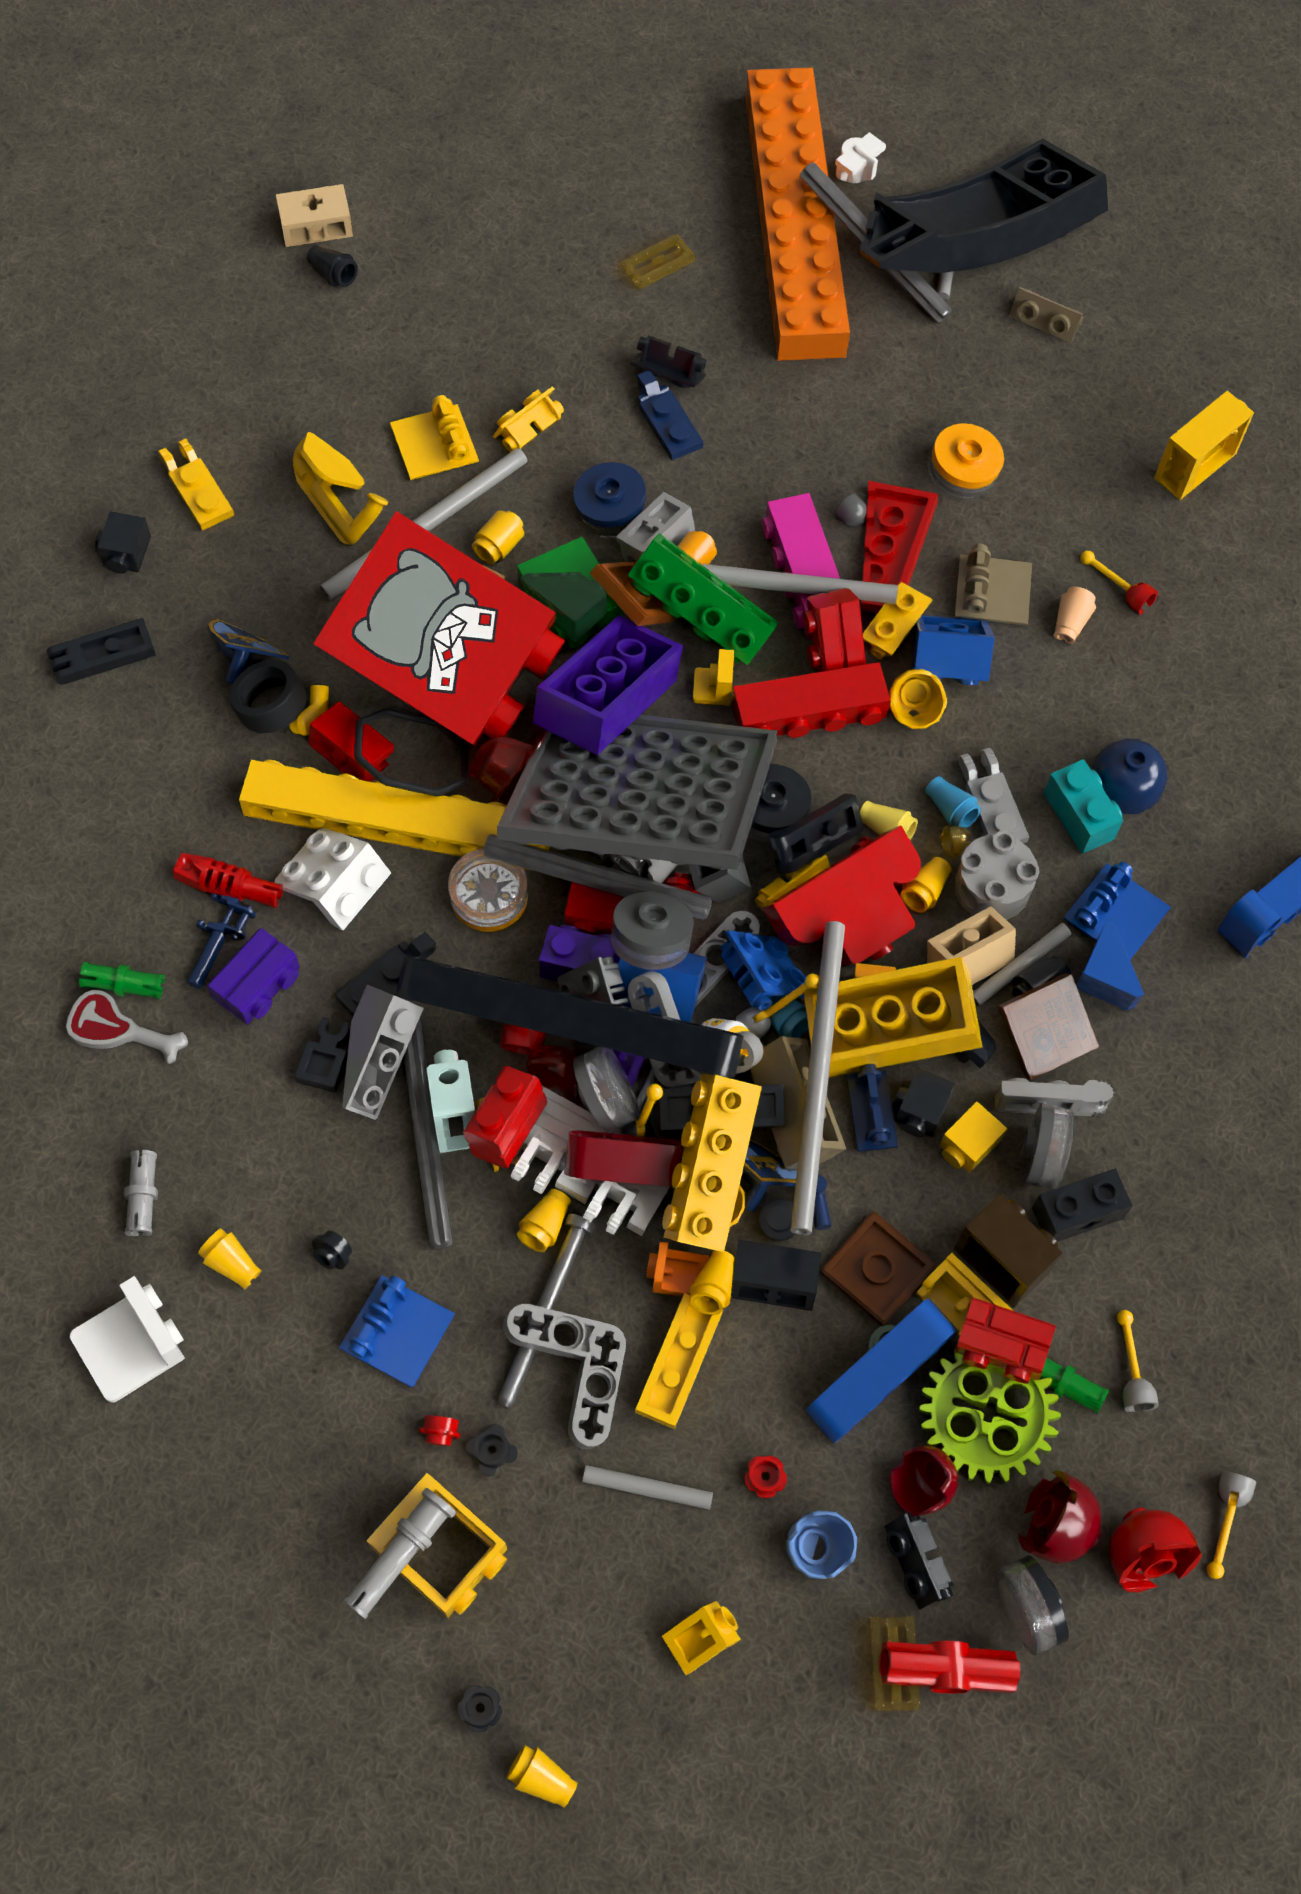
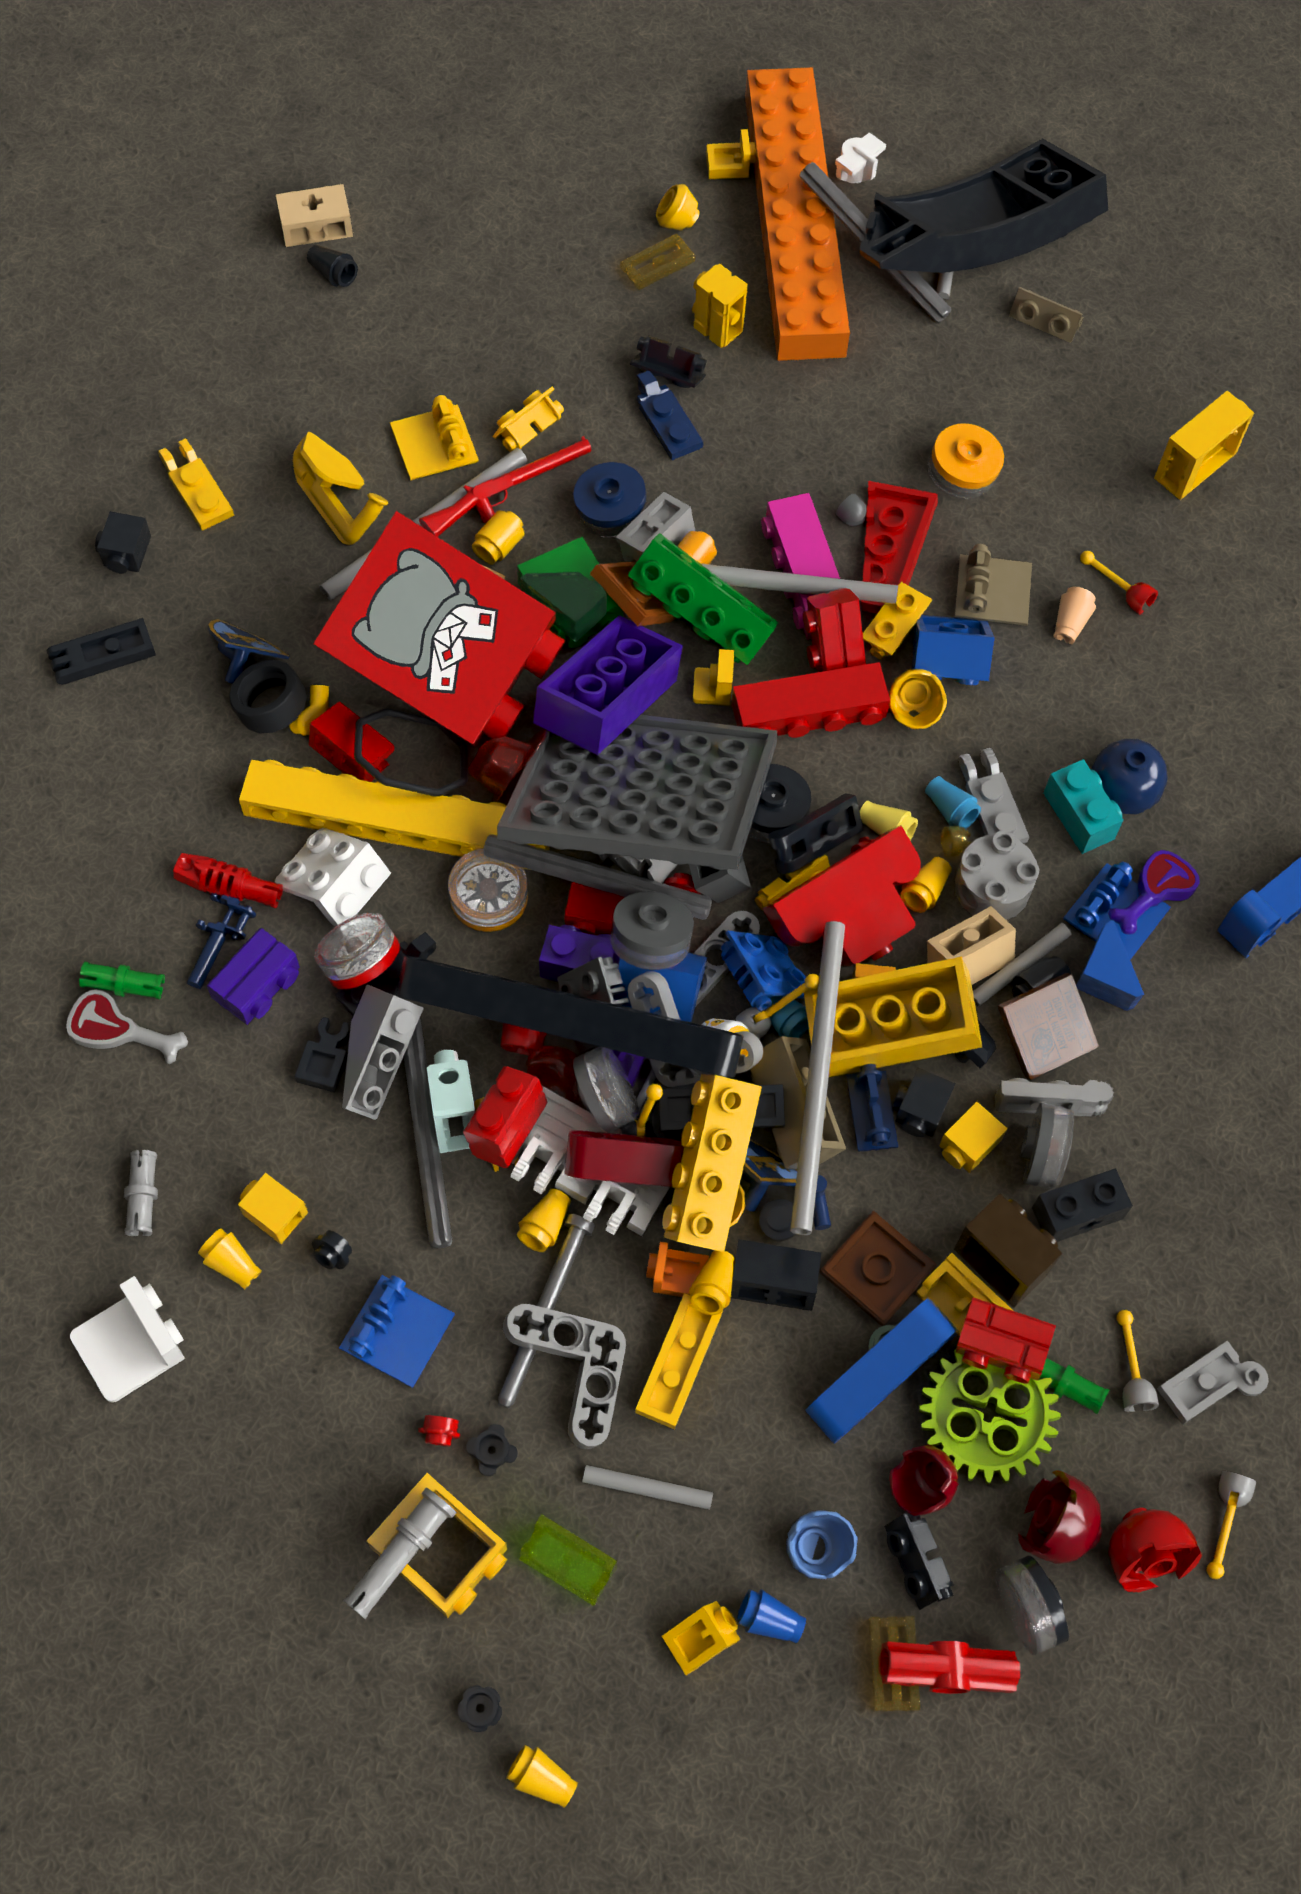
(272, 1207): none -> yellow brick
(357, 950): none -> clear piece
(478, 496): none -> red piece
(568, 1560): none -> clear neon green hinge
(677, 208): none -> yellow cone
(719, 305): none -> yellow brick
(731, 159): none -> yellow bracket
(769, 1465): red plate -> none
(769, 1617): none -> blue cone
(1161, 879): none -> dark purple piece
(1210, 1381): none -> light grey hinge

